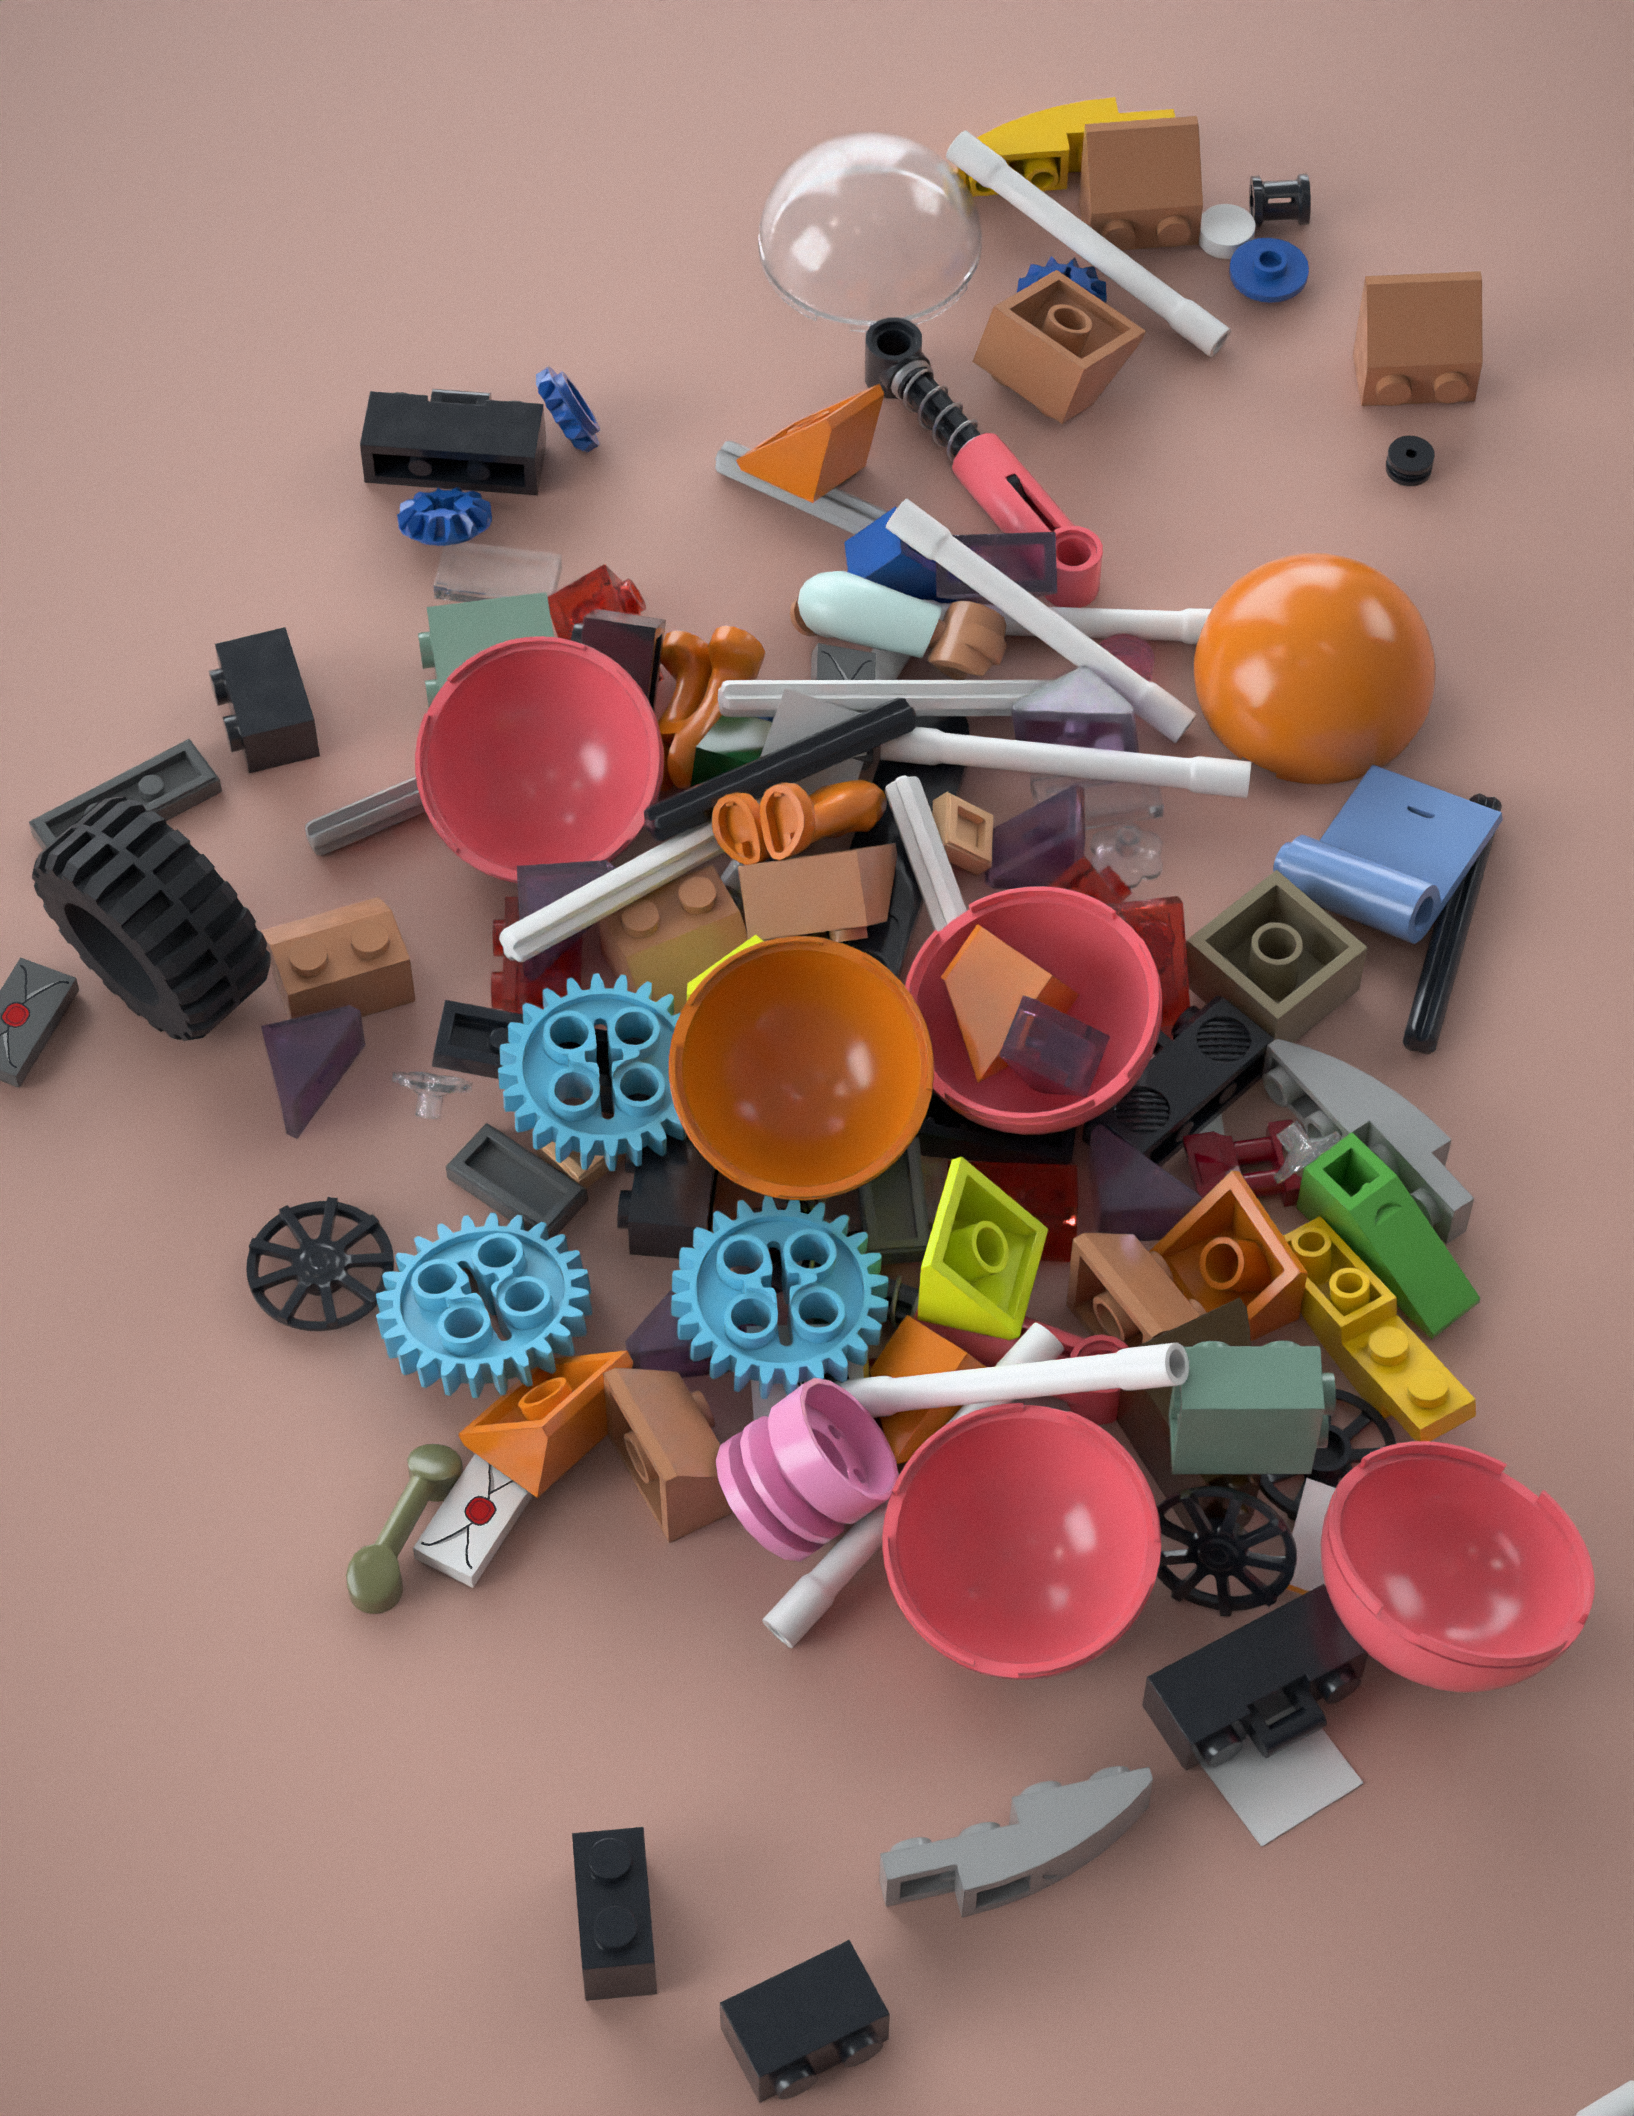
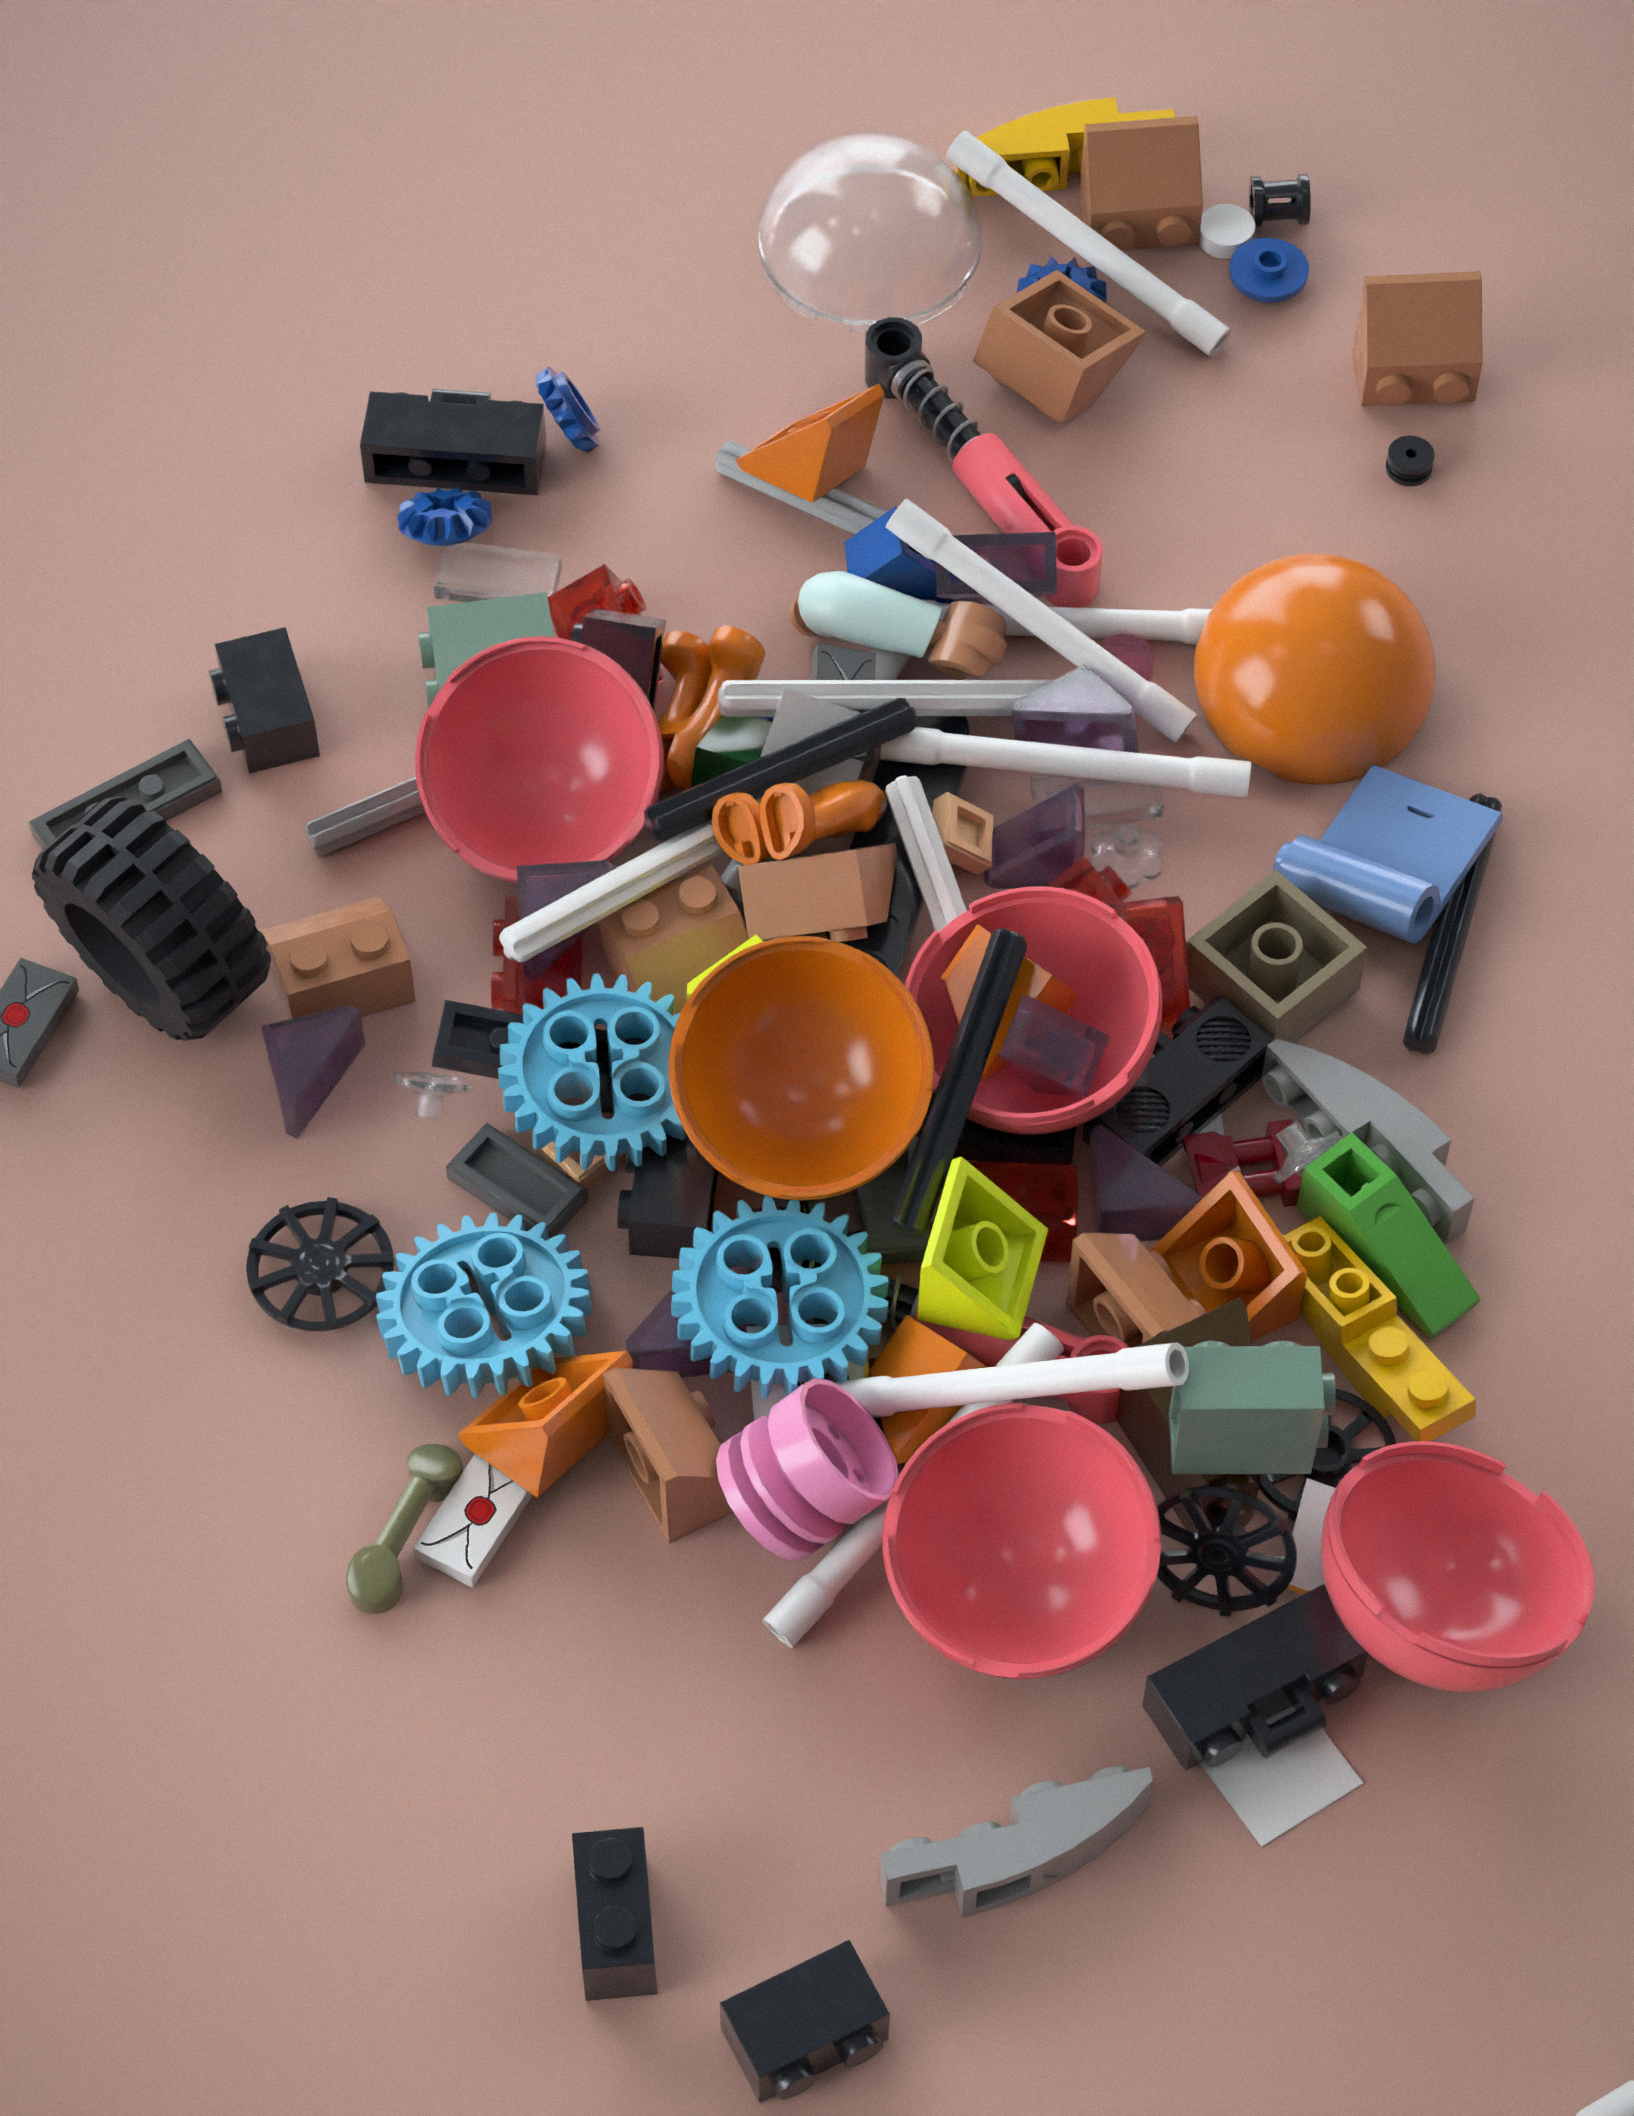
(958, 1082): none -> black axle

